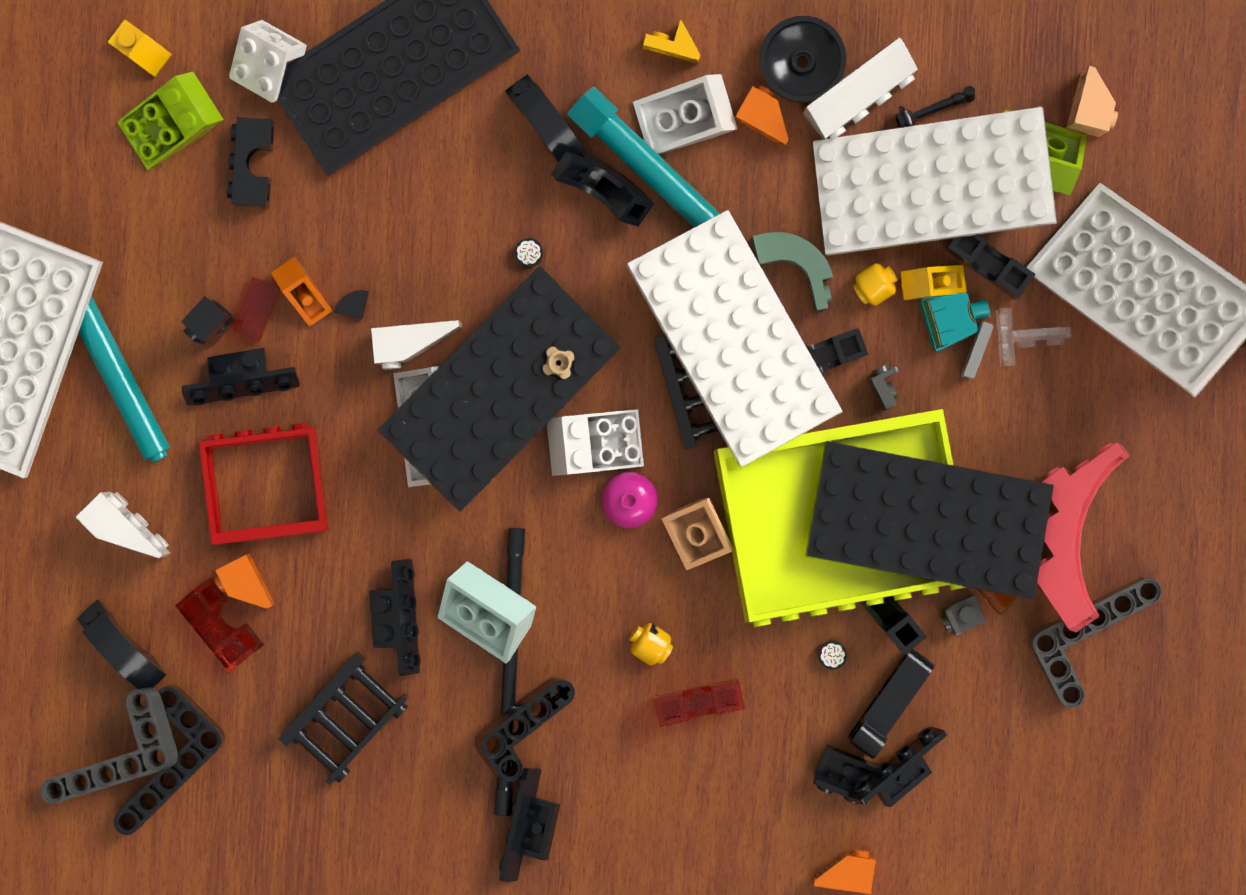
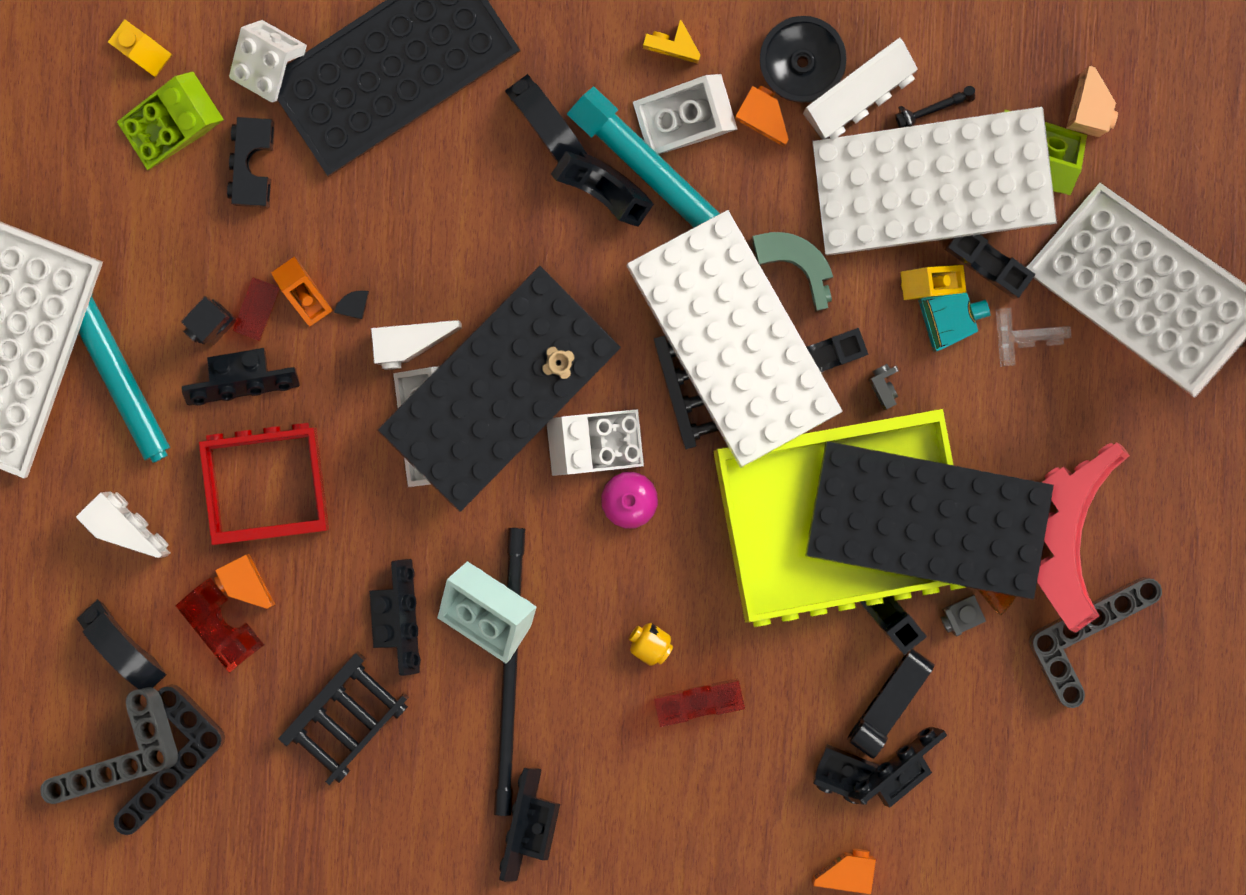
(526, 725): black beam -> none
(528, 252): tile -> none
(697, 533): light nougat slope -> none
(832, 655): tile -> none
(875, 284): yellow head -> none
(977, 350): light grey tile -> none

